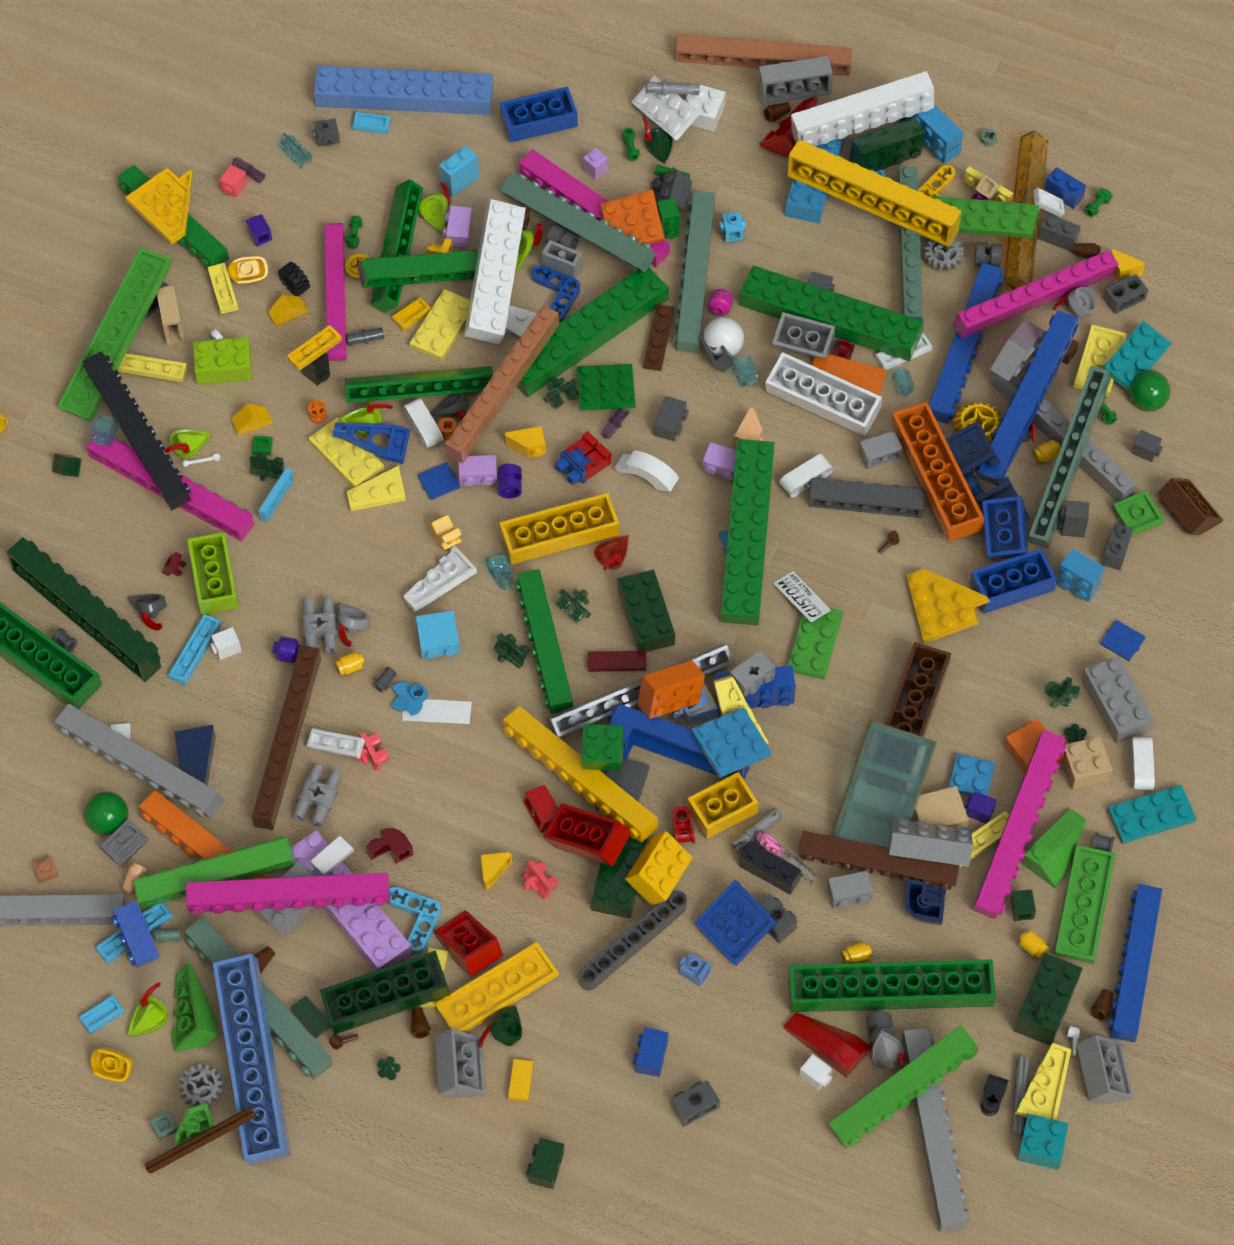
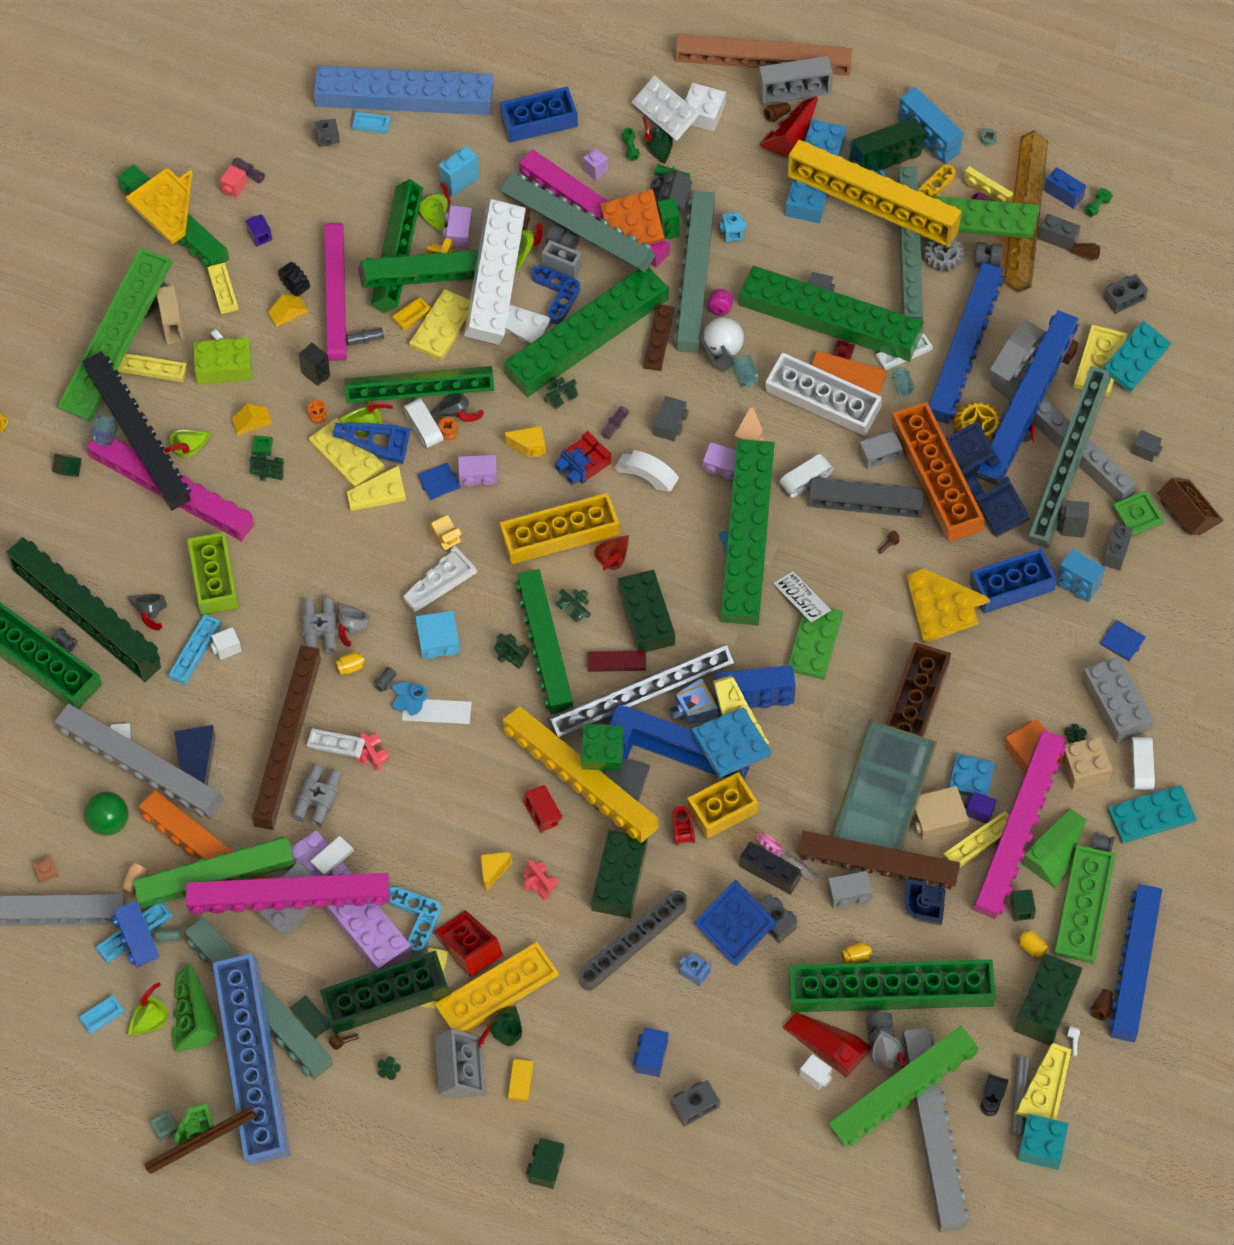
(111, 1064): yellow piece -> none
(124, 843): flat silver plate -> none
(172, 564): dark red tile -> none
(195, 1079): light grey gear -> none
(216, 457): white hinge -> none
(247, 269): yellow piece -> none
(264, 957): reddish brown cone -> none
(276, 495): medium azure tile -> none
(286, 649): dark purple head -> none
(294, 150): clear light blue hinge -> none
(314, 347): yellow plate -> none
(351, 264): yellow gear -> none
(352, 238): green bar -> none
(392, 841): dark red brick -> none
(419, 1023): reddish brown cone -> none
(500, 570): clear light blue piece -> none
(502, 384): nougat brick -> none
(509, 481): dark purple wheel -> none
(587, 834): red brick -> none
(606, 387): green plate -> none
(658, 868): yellow brick -> none
(670, 689): orange brick -> none
(672, 88): light grey pin -> none
(749, 835): light grey pin -> none
(753, 673): light grey brick -> none
(804, 335): light grey slope -> none
(864, 110): white brick -> none
(930, 841): light grey brick -> none
(987, 186): tan plate -> none
(1005, 527): blue brick -> none
(1035, 294): dark pink brick -> none
(1046, 451): yellow brick -> none
(1048, 202): white tile -> none
(1062, 693): clear green hips -> none
(1080, 301): light grey piece -> none
(1104, 1070): light grey slope -> none
(1109, 416): green bar -> none
(1127, 265): yellow slope -> none
(1149, 390): green piece -> none

